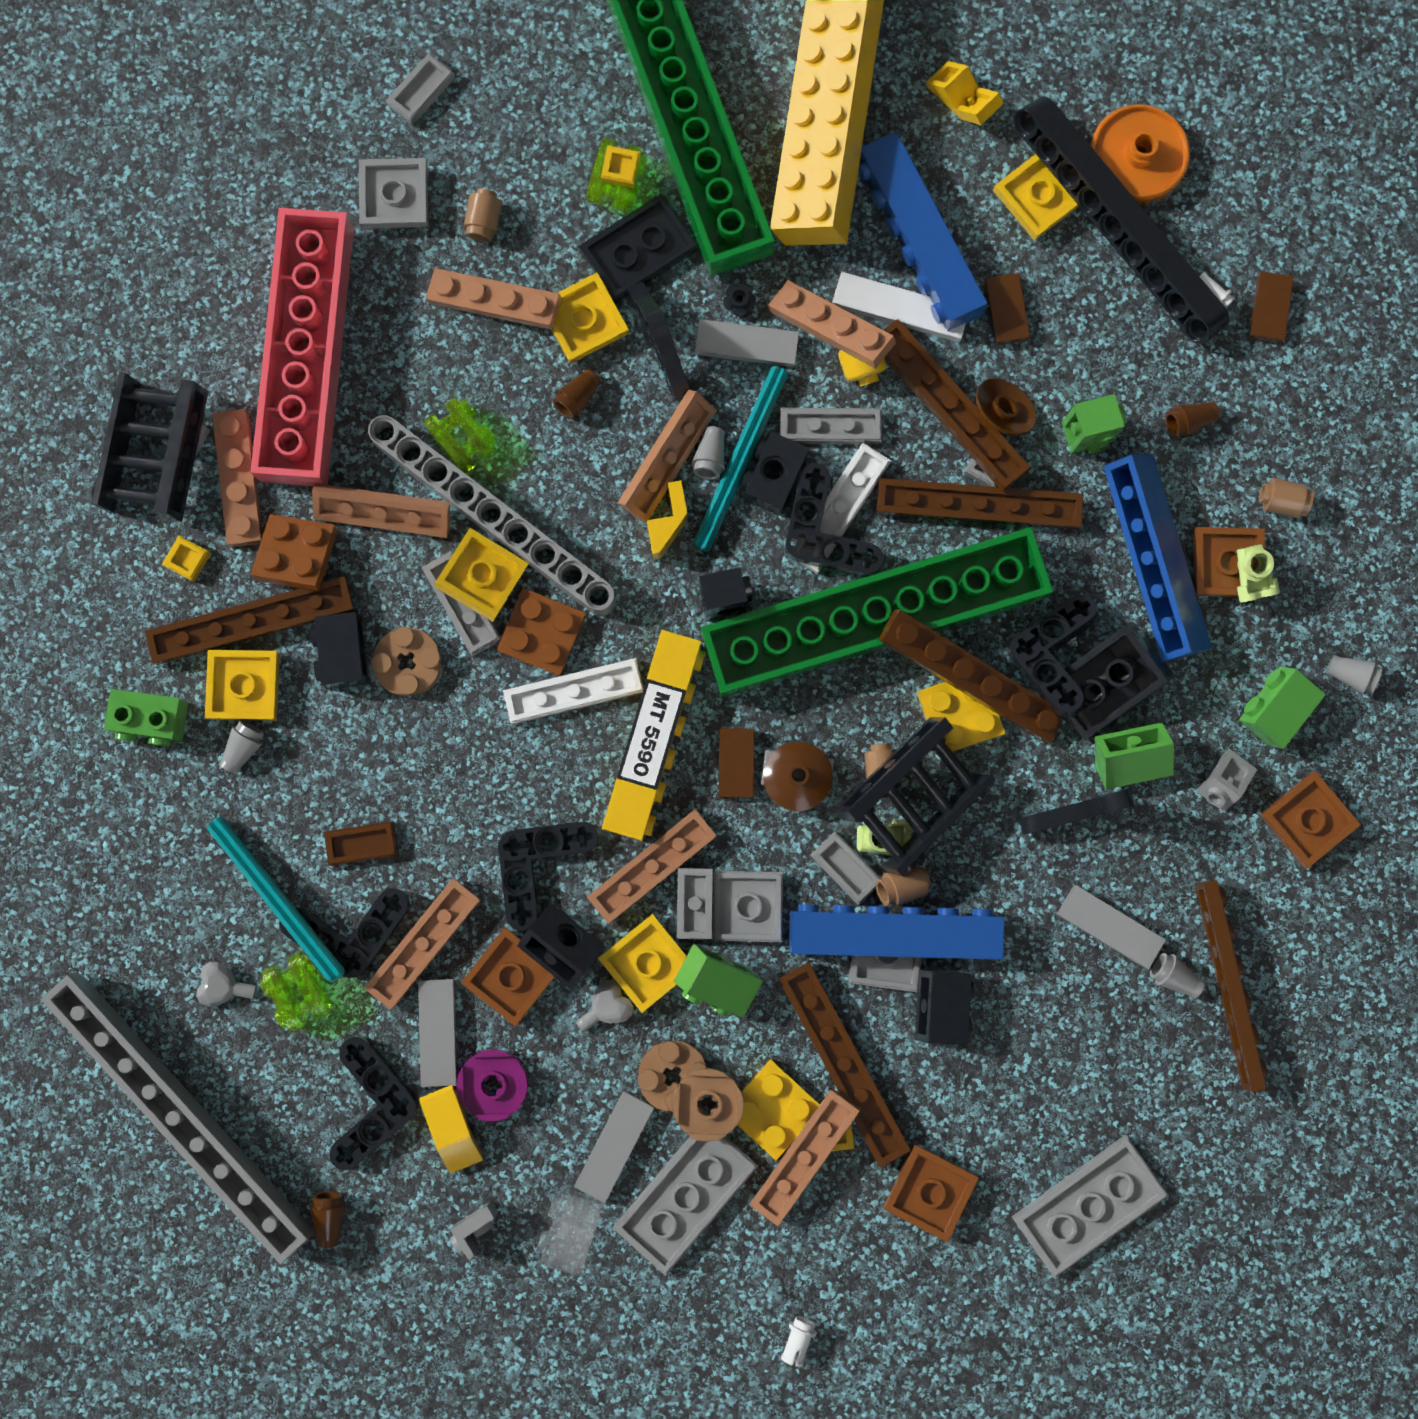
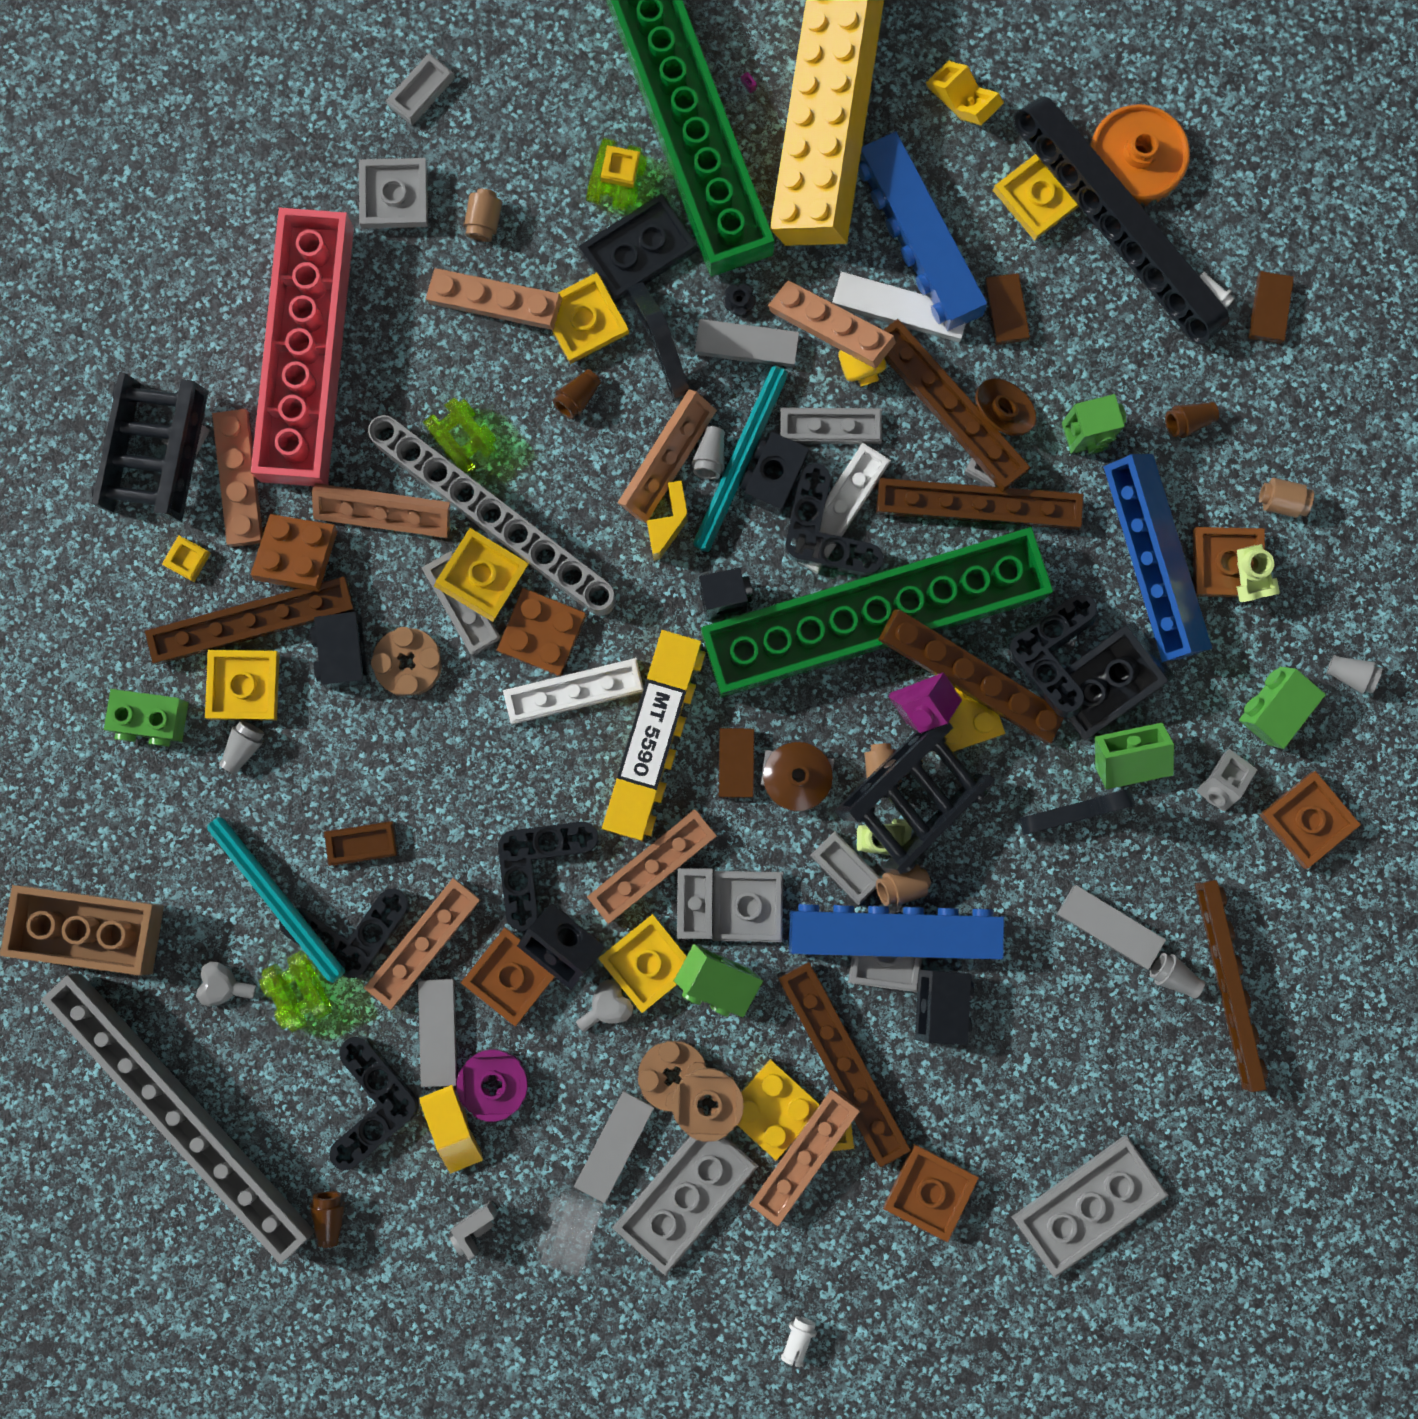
(82, 930): none -> medium nougat brick
(748, 82): none -> magenta piece
(927, 702): none -> magenta slope

